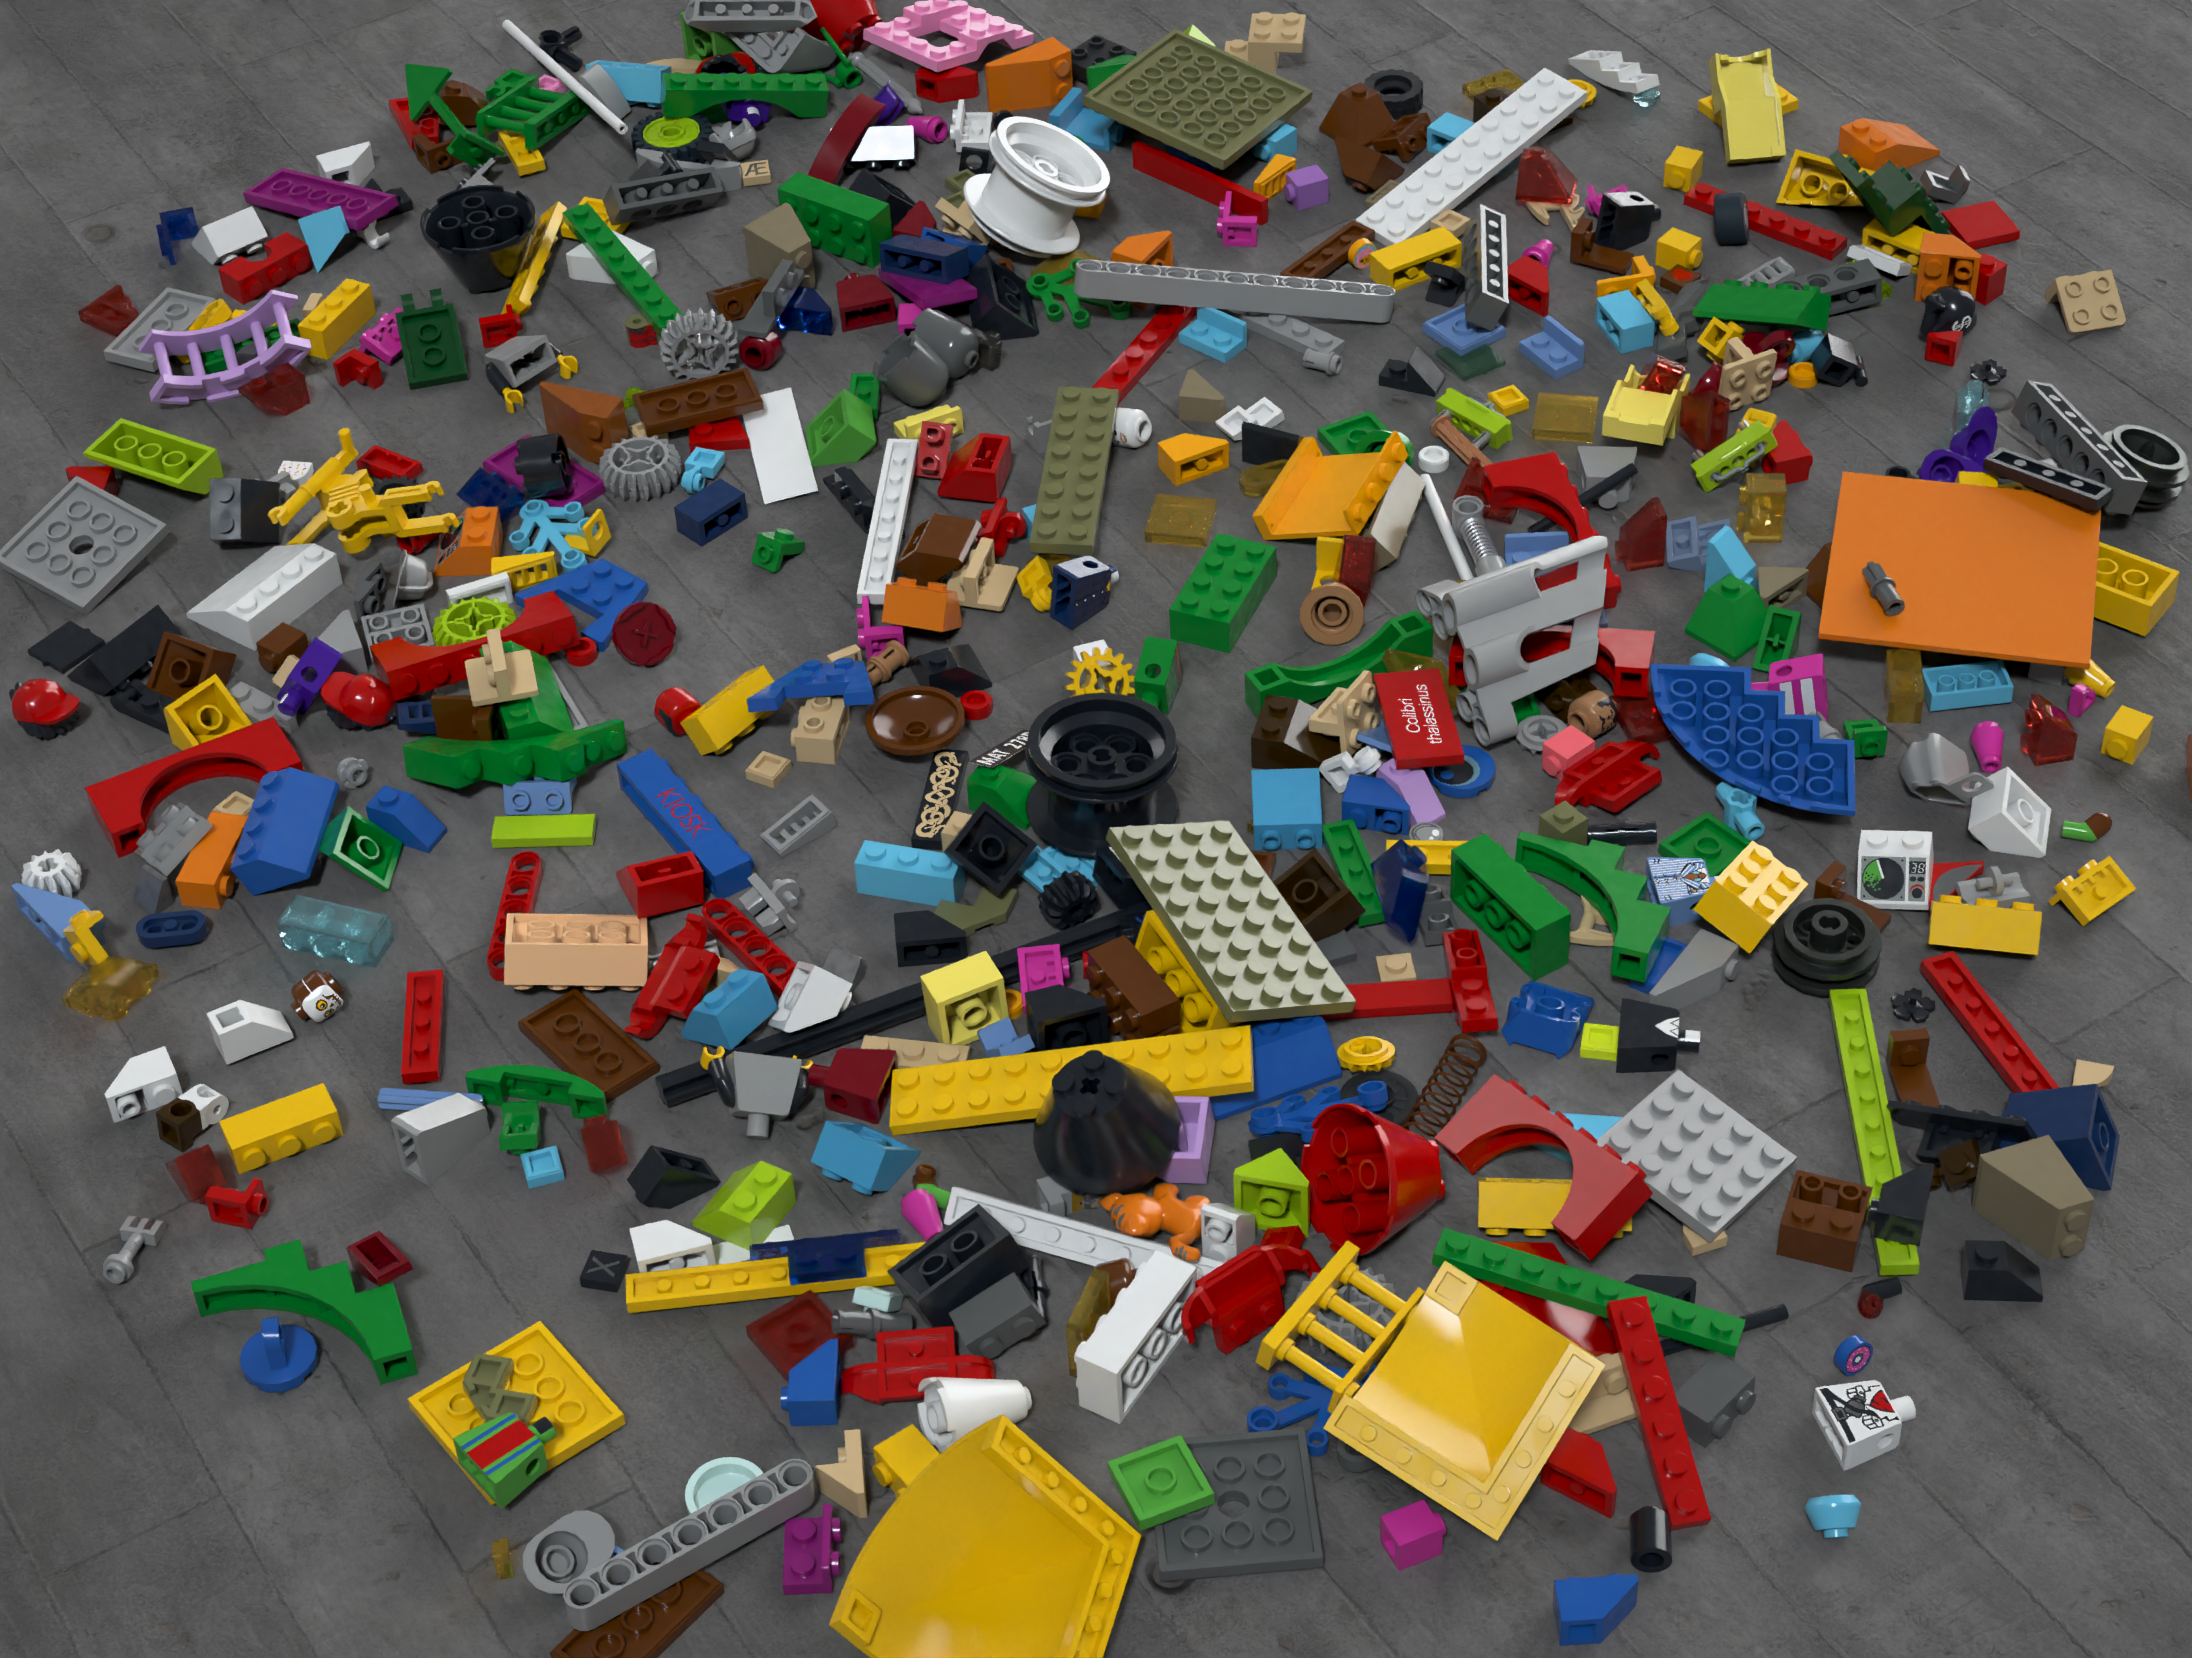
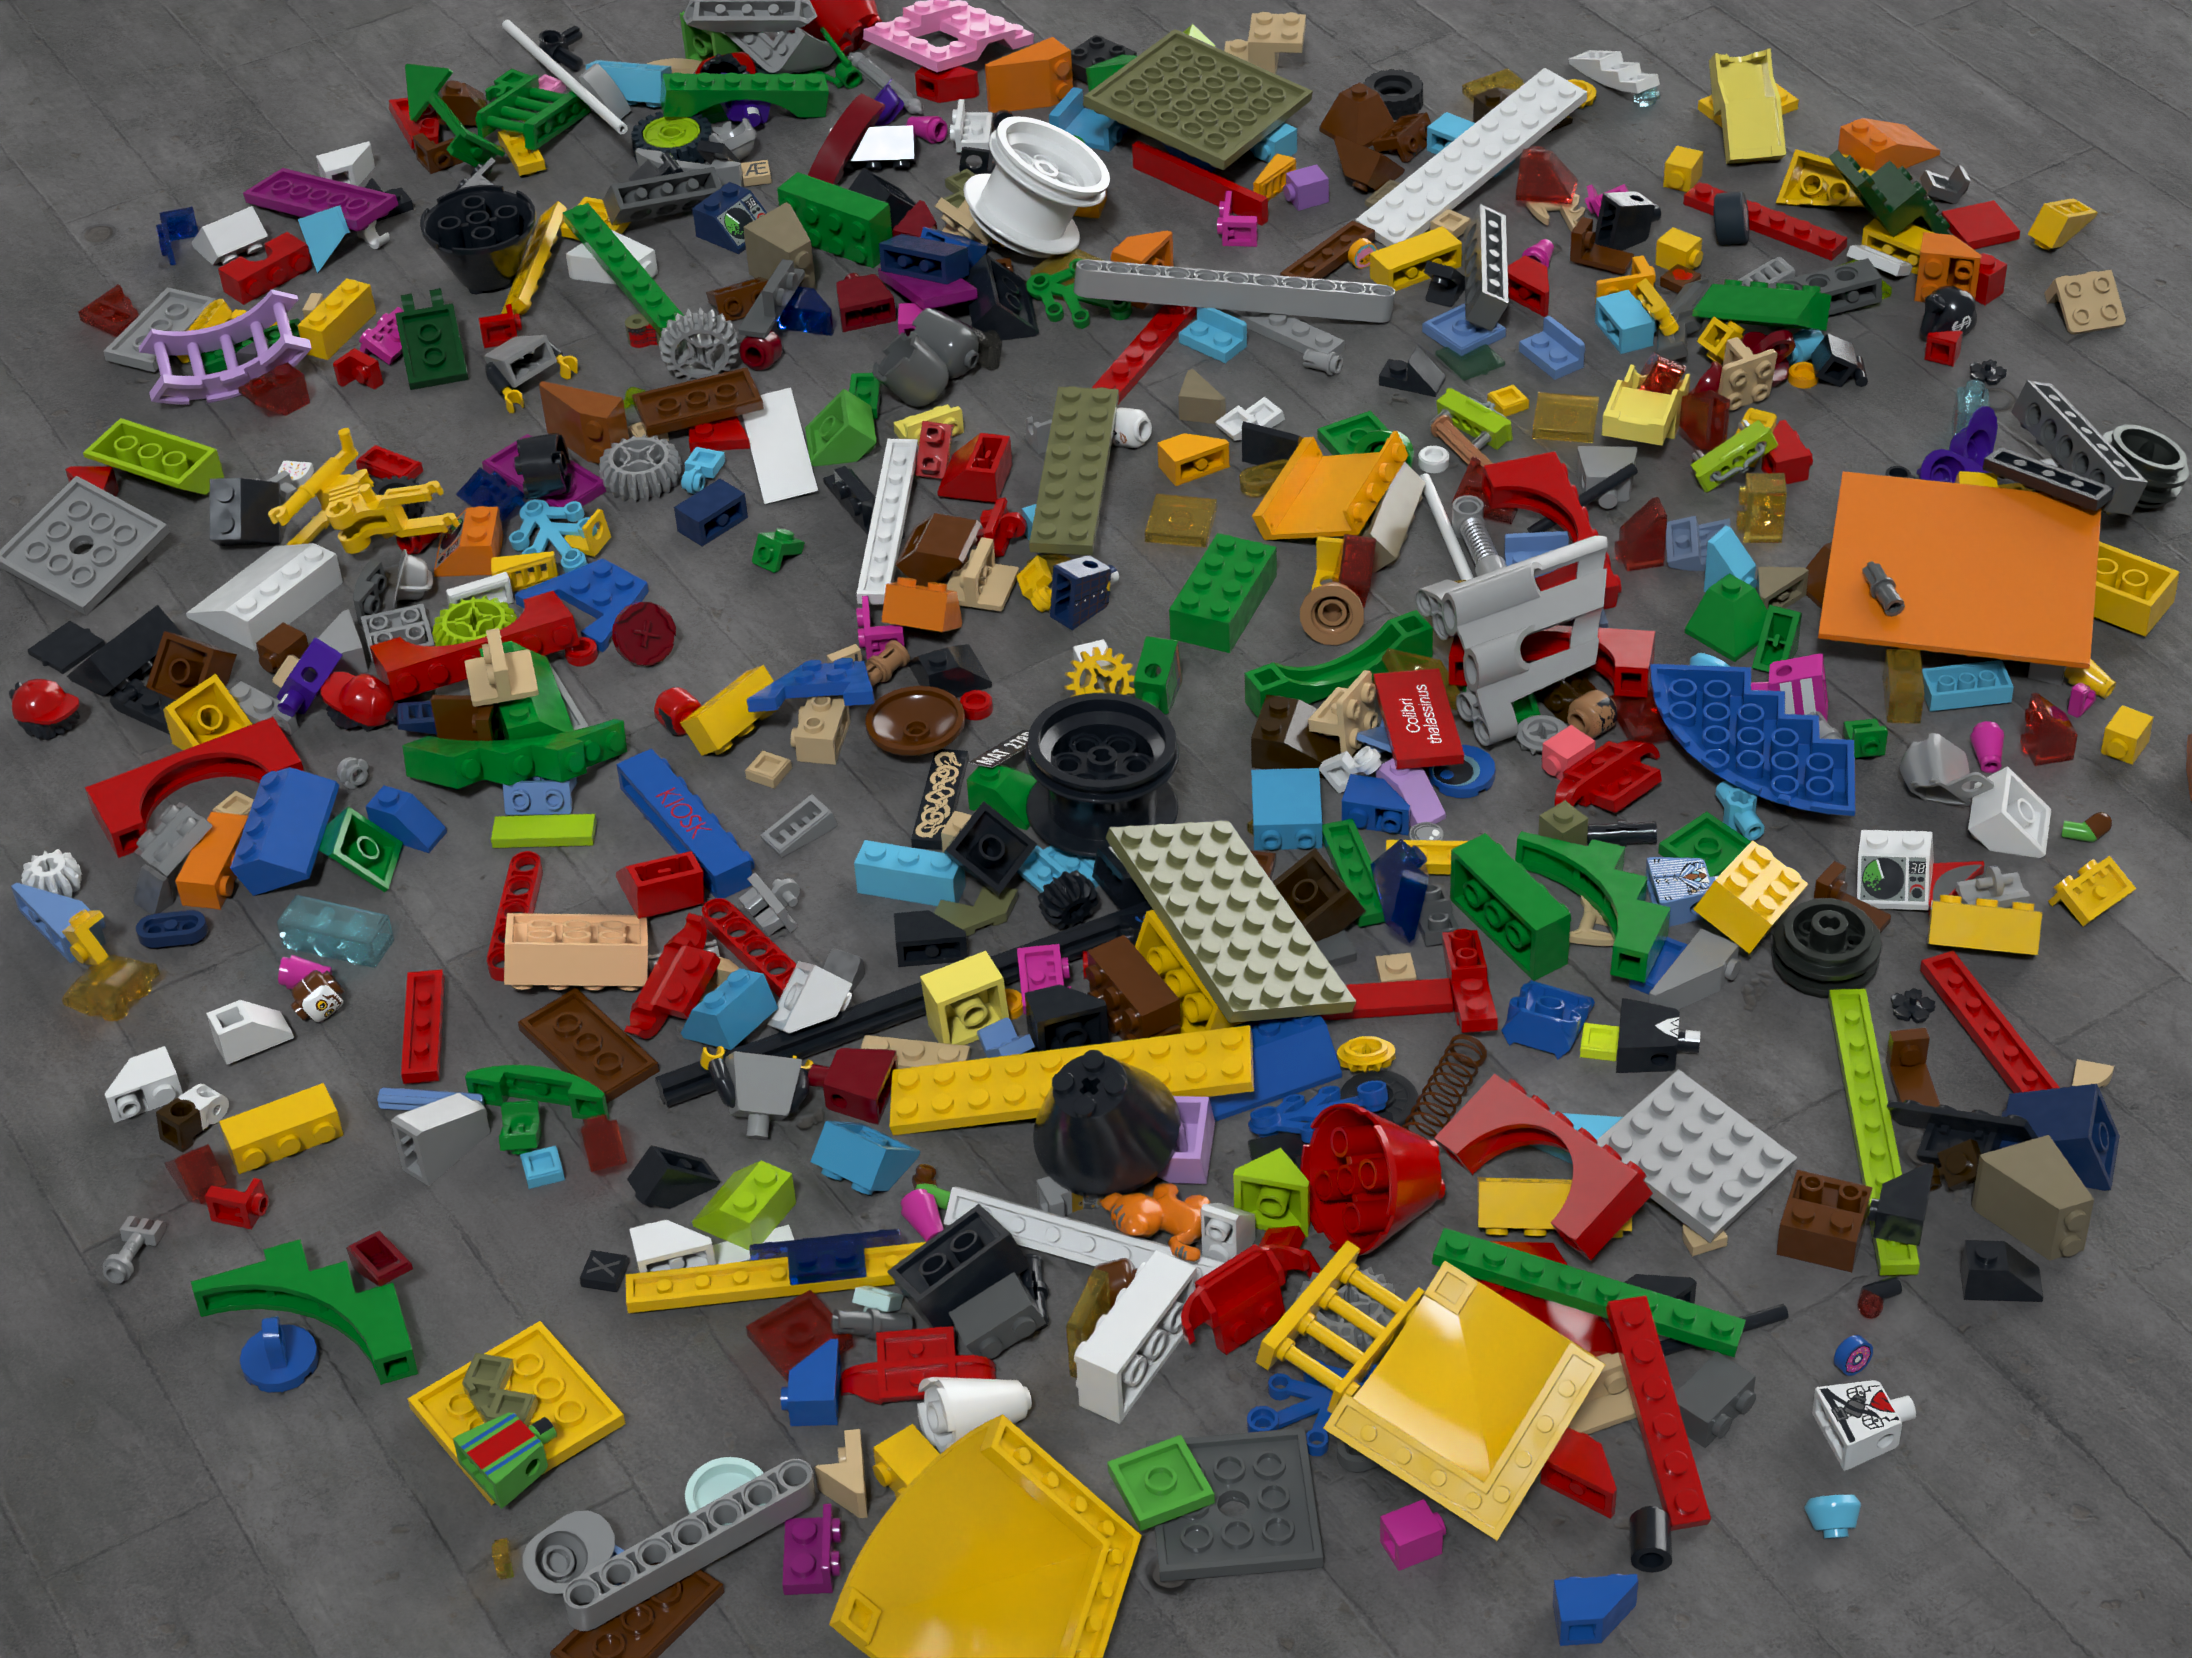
(296, 968): none -> dark pink cone
(724, 215): none -> dark blue slope
(2060, 222): none -> yellow slope

